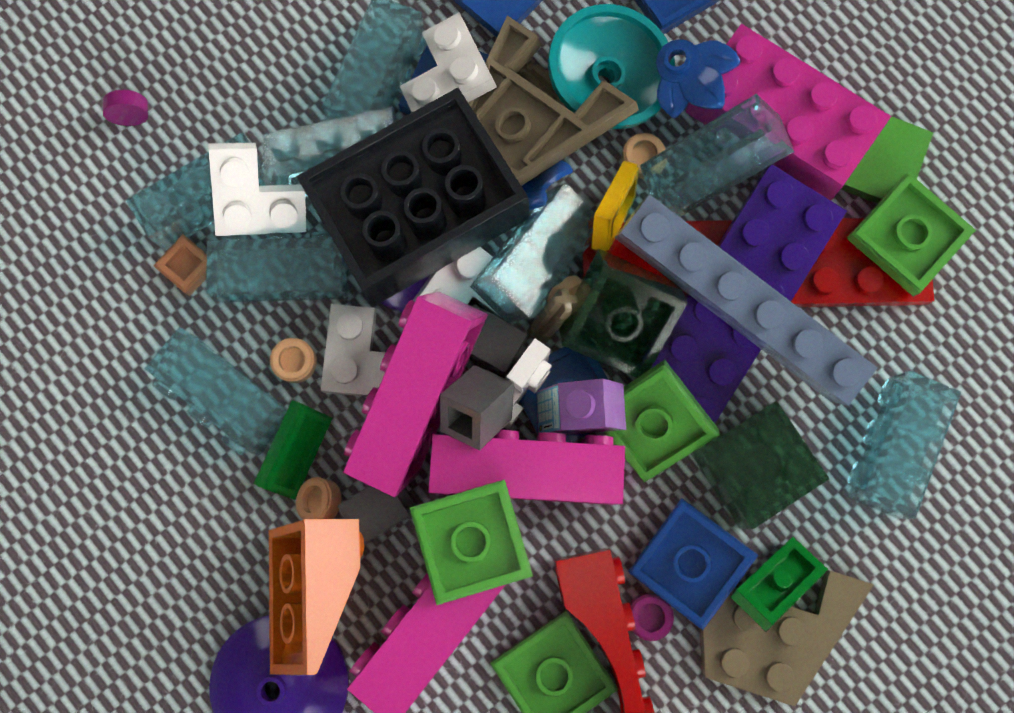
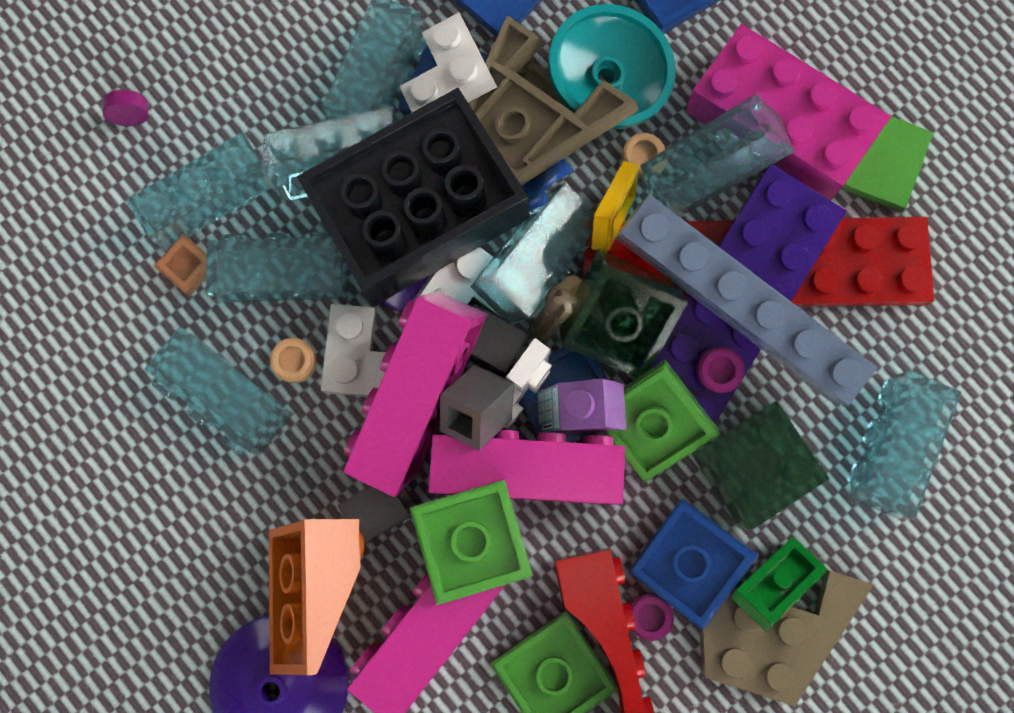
(242, 204): white plate -> none
(293, 450): green tile -> none
(318, 499): light nougat tile -> none
(697, 79): blue plate -> none
(720, 369): none -> magenta tile
(911, 234): bright green tile -> none

